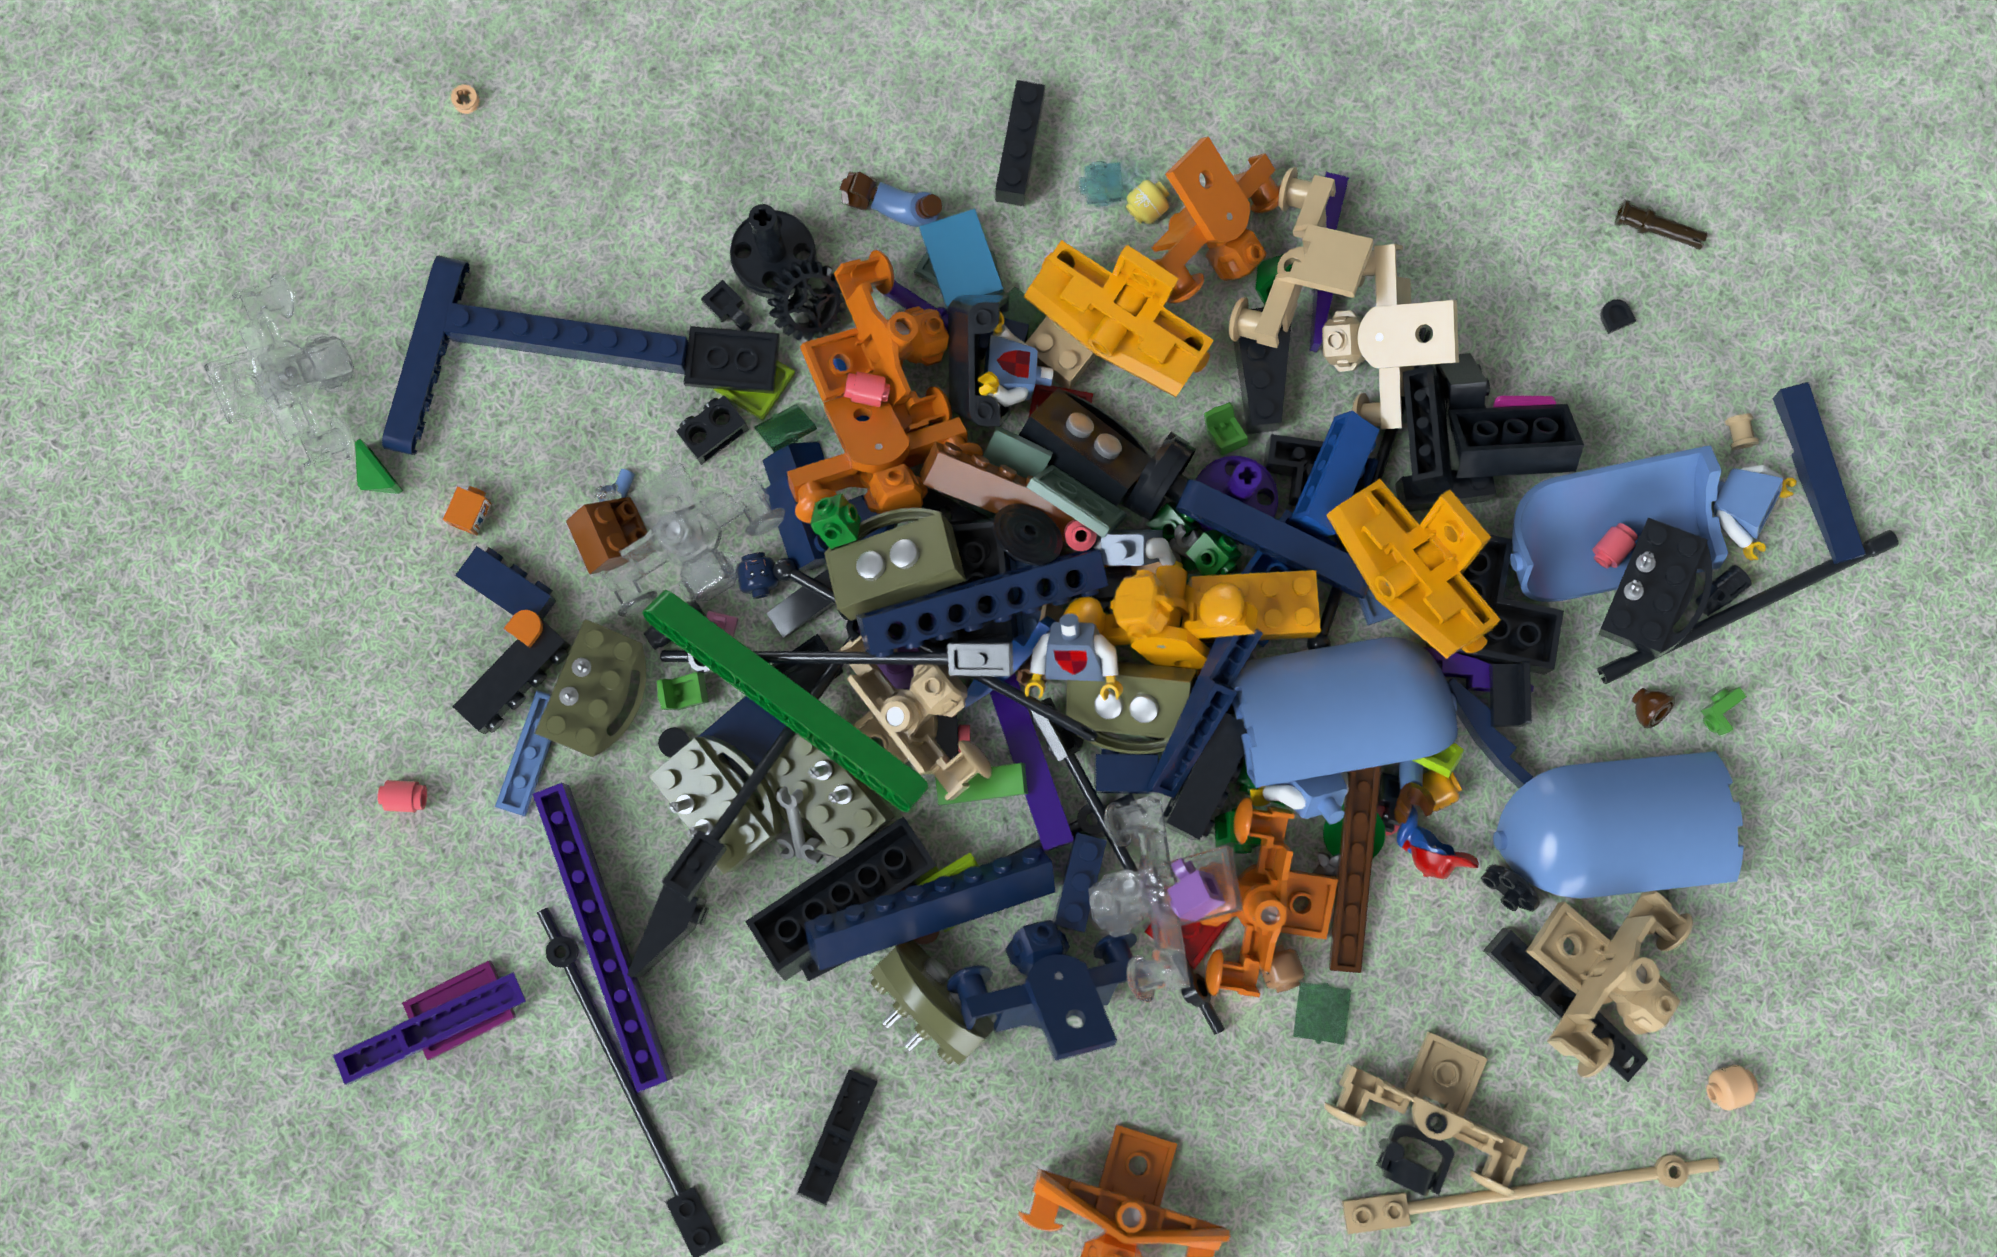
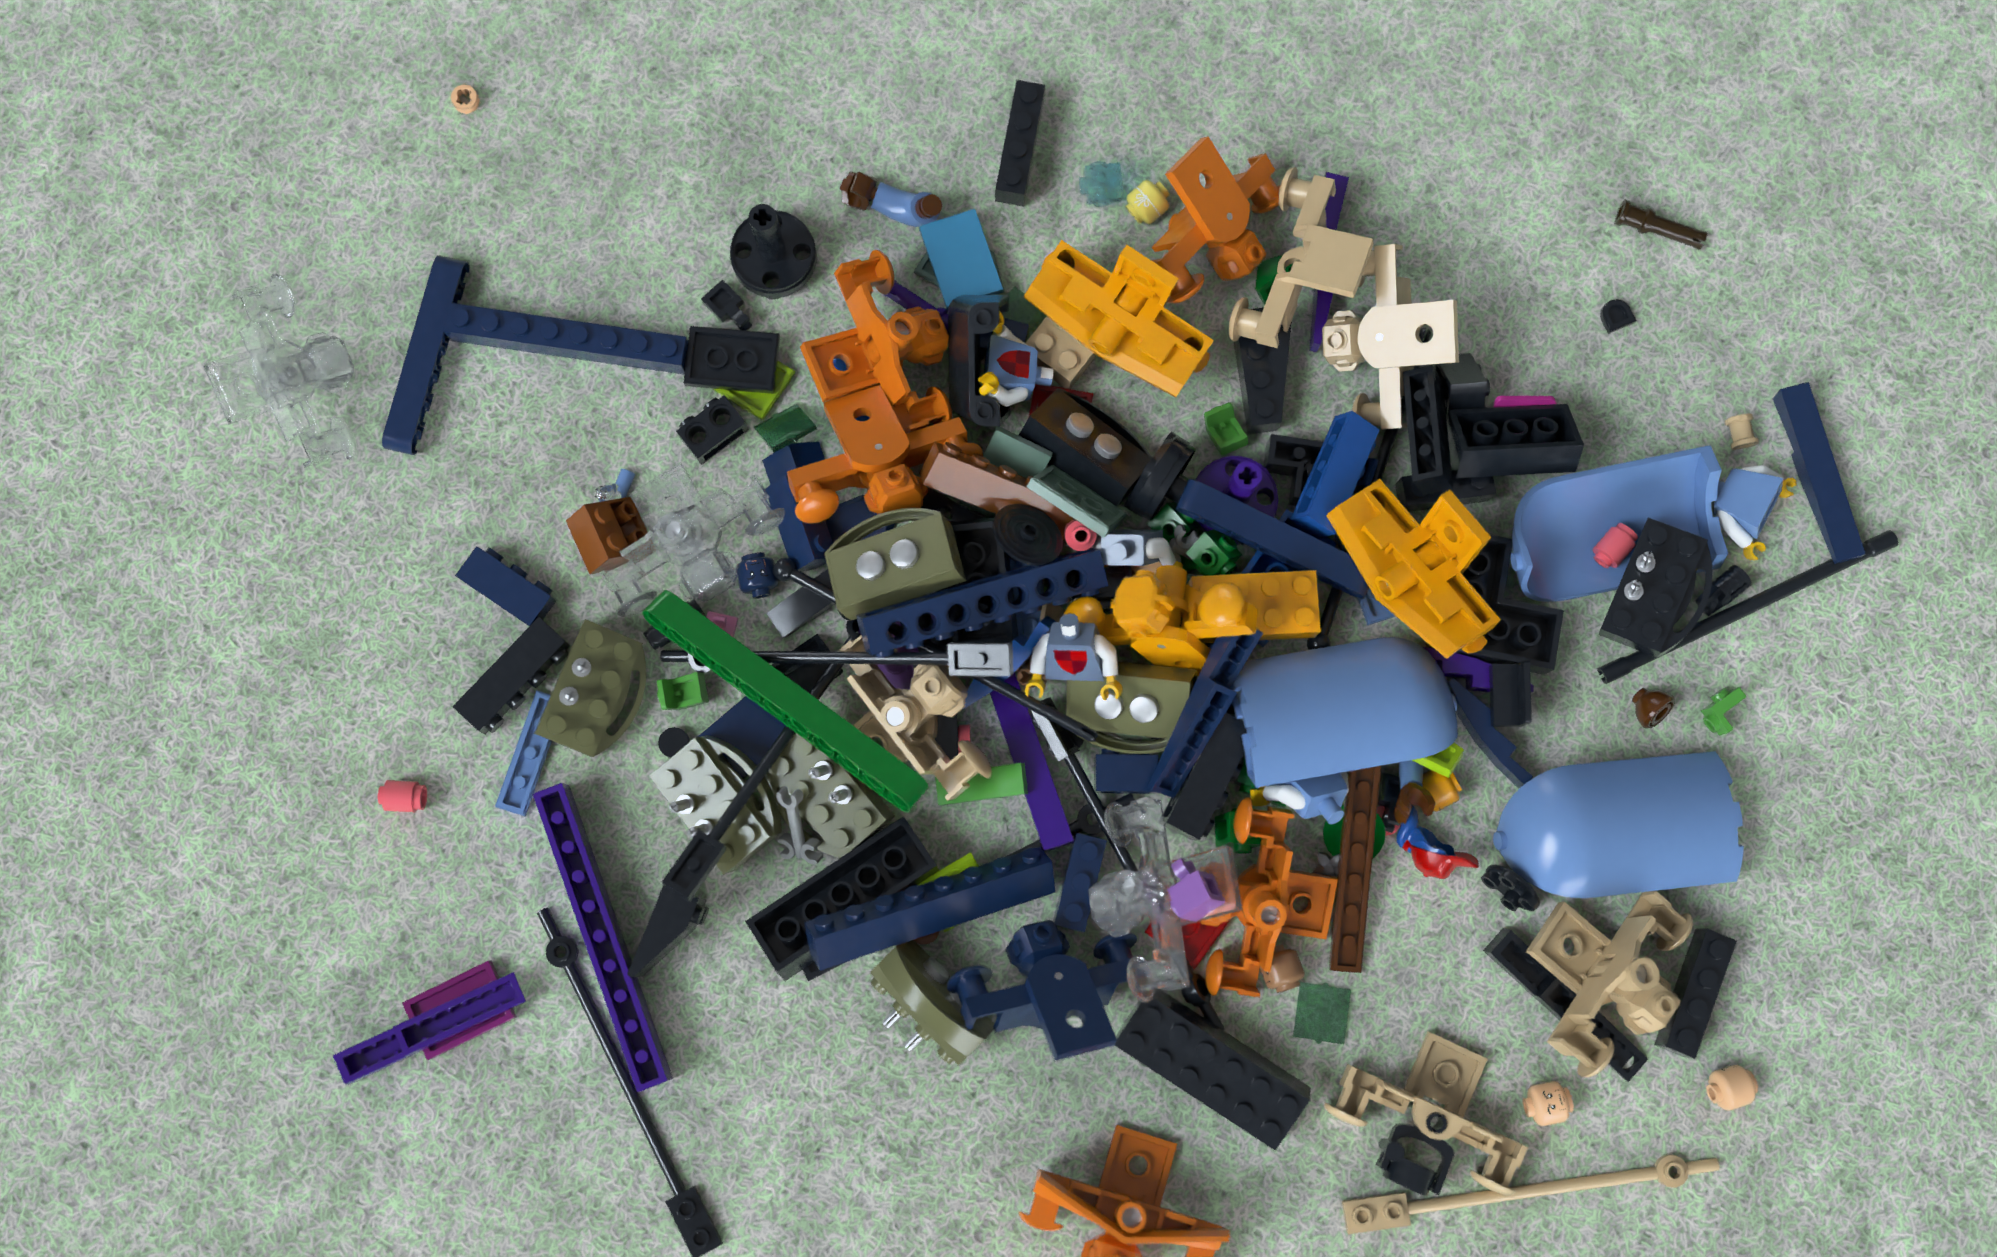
(371, 472): green slope -> none
(467, 509): orange brick -> none
(525, 627): orange tile -> none
(797, 279): black gear -> none
(835, 521): green brick -> none
(837, 1138): black slope -> none
(866, 389): coral brick -> none
(1214, 1067): none -> black brick
(1548, 1103): none -> light nougat head
(1697, 990): none -> black brick

